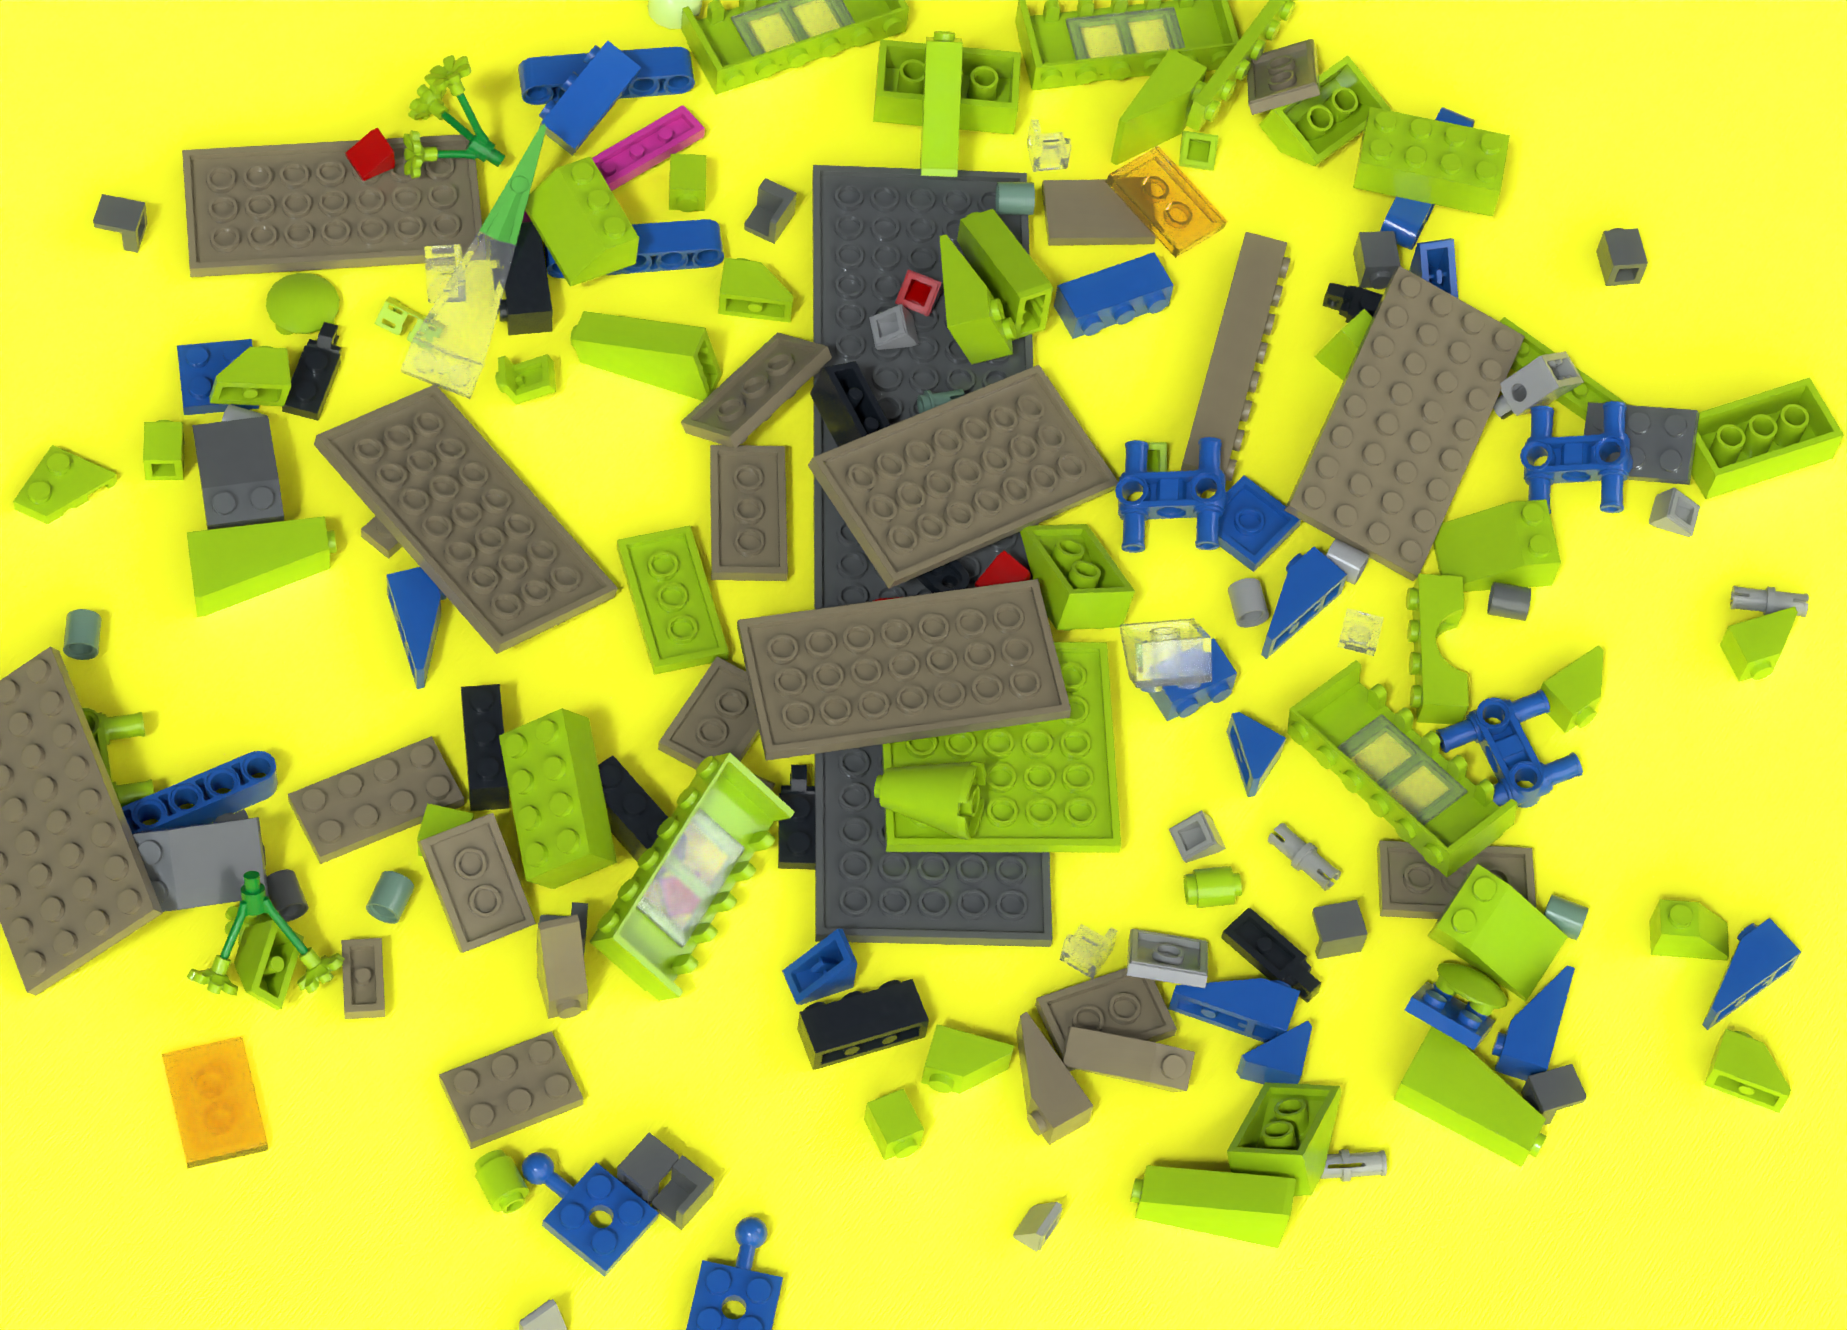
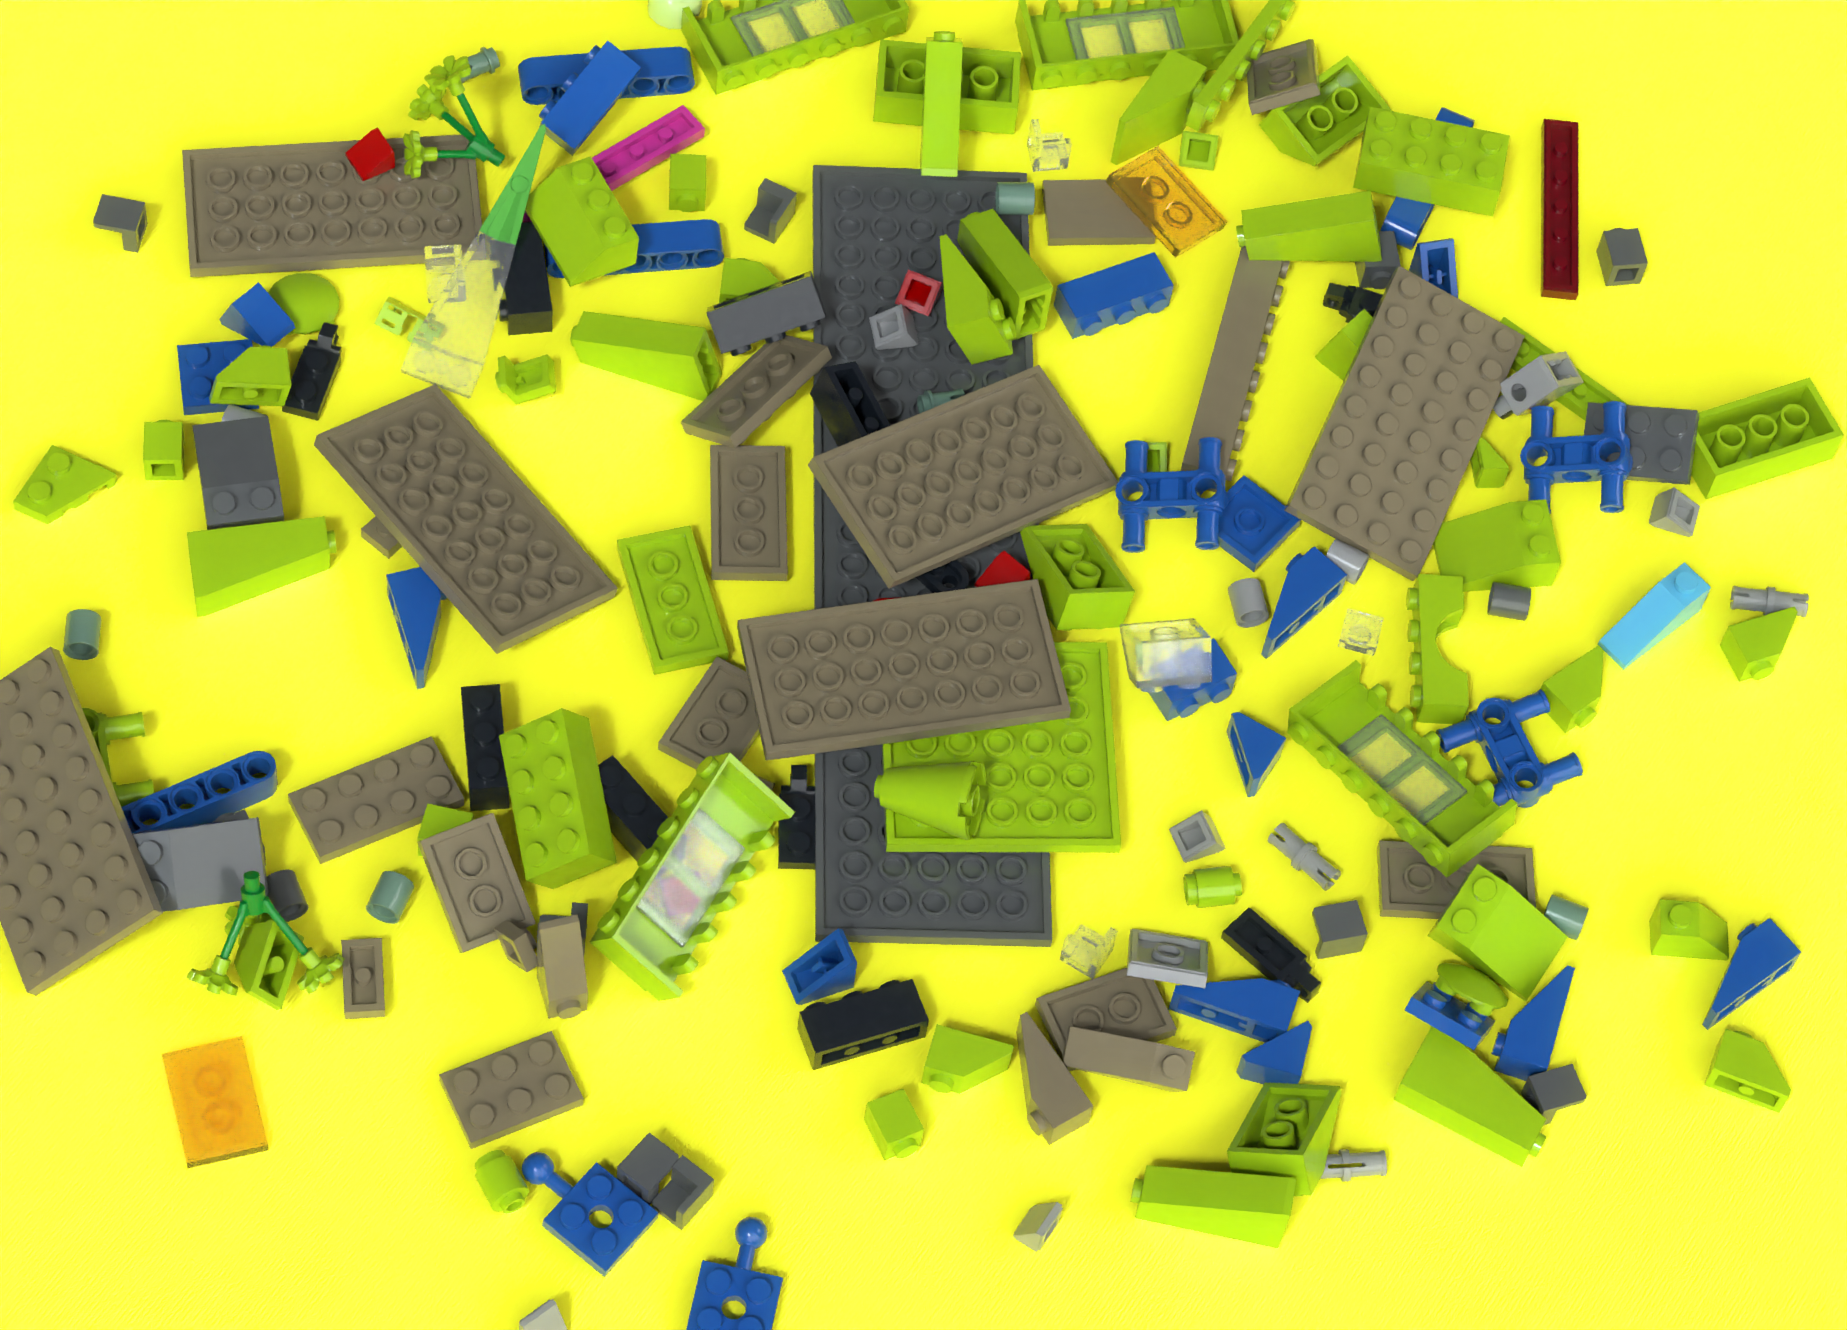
(258, 317): none -> blue slope
(482, 62): none -> sand green pin
(517, 945): none -> dark tan plate
(766, 314): none -> brick
(1313, 230): none -> lime slope
(1487, 466): none -> lime slope
(1559, 209): none -> dark red tile
(1656, 616): none -> medium azure slope

